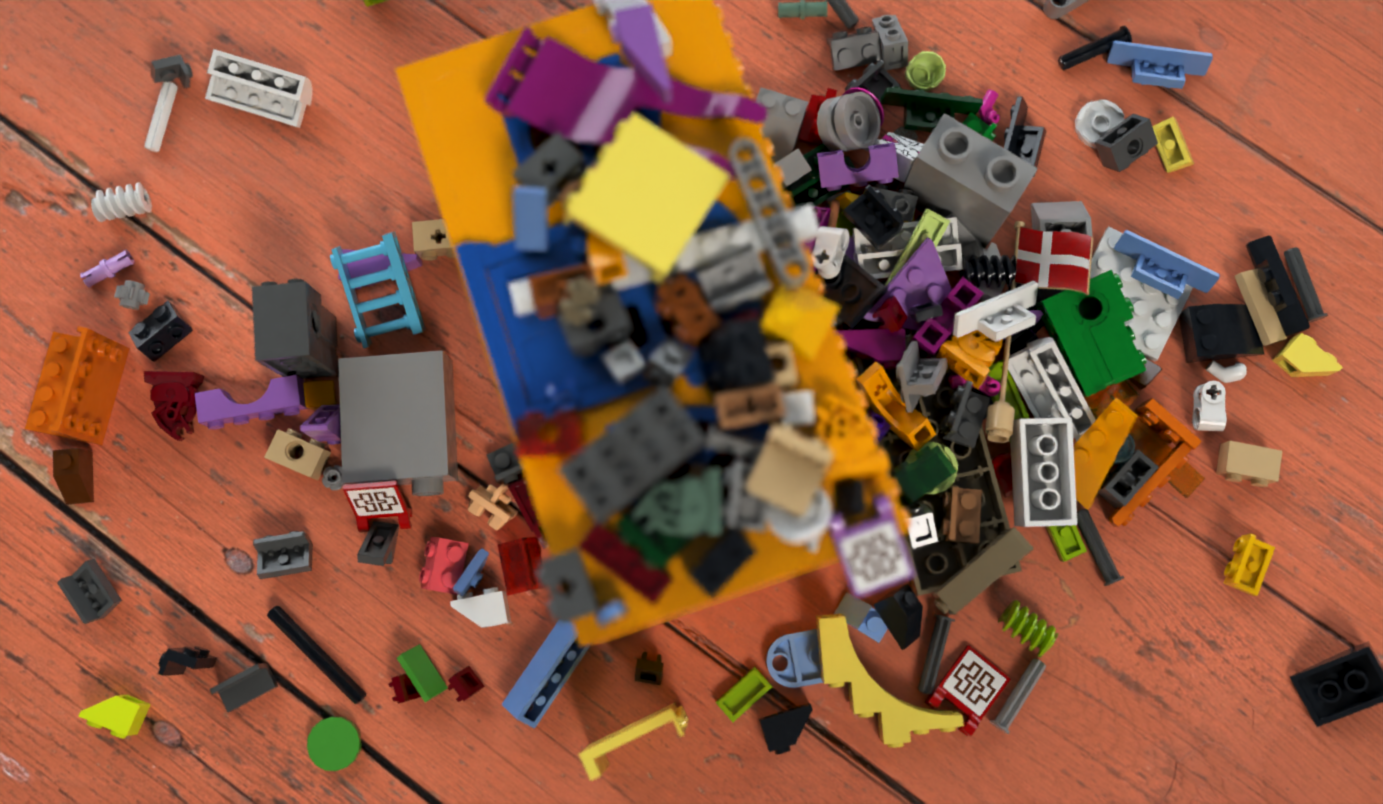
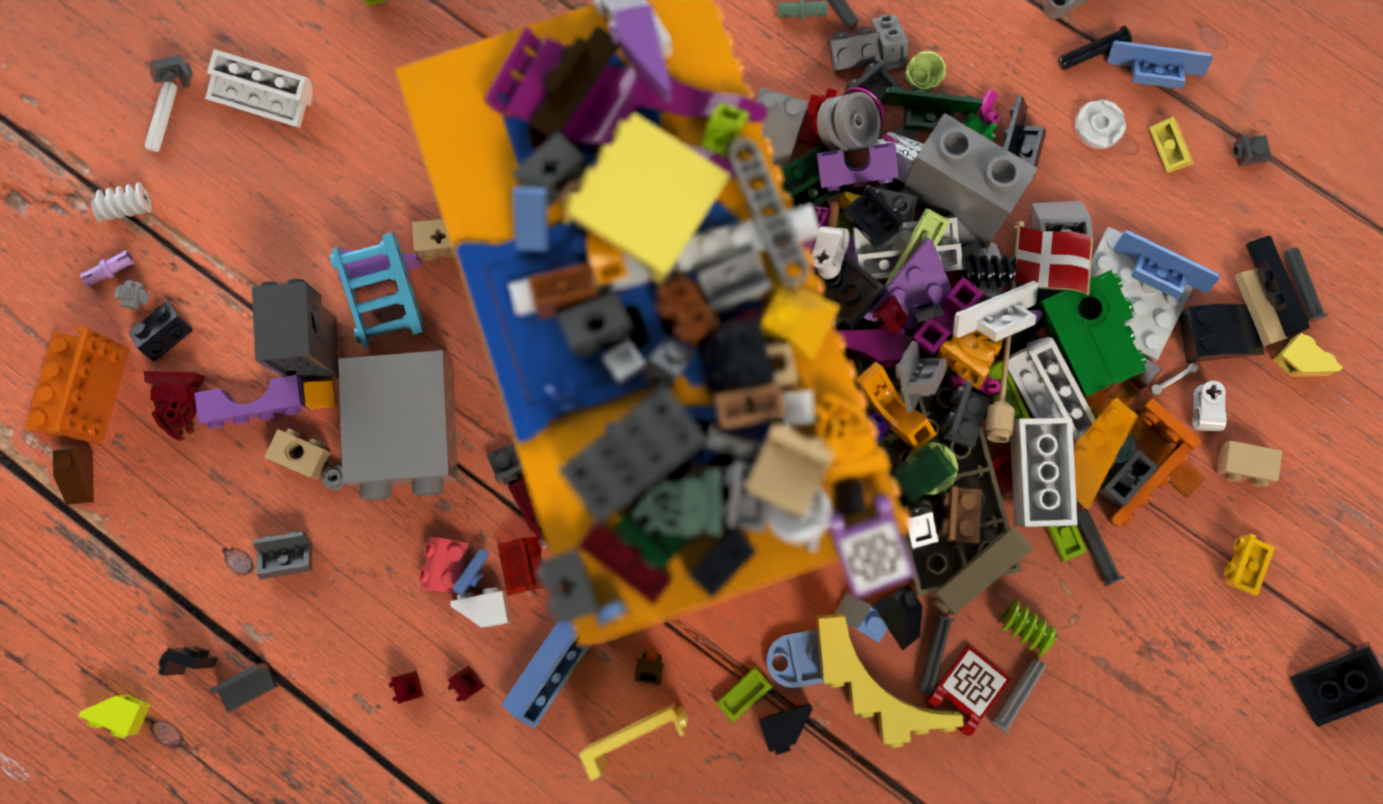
(90, 592): dark grey bracket -> none
(316, 654): black axle -> none
(324, 424): medium lavender slope -> none
(334, 743): bright green tile -> none
(377, 501): flag -> none
(379, 544): dark grey slope -> none
(422, 673): bright green tile -> none
(495, 502): light nougat hips -> none
(532, 440): clear red brick -> none
(572, 80): none -> dark brown bracket
(576, 308): dark tan piece -> none
(724, 129): none -> lime brick
(793, 167): light grey brick -> none
(1126, 142): dark grey brick -> none
(1156, 389): none -> white hinge
(1227, 374): white arm -> none
(1251, 150): none -> dark grey bracket

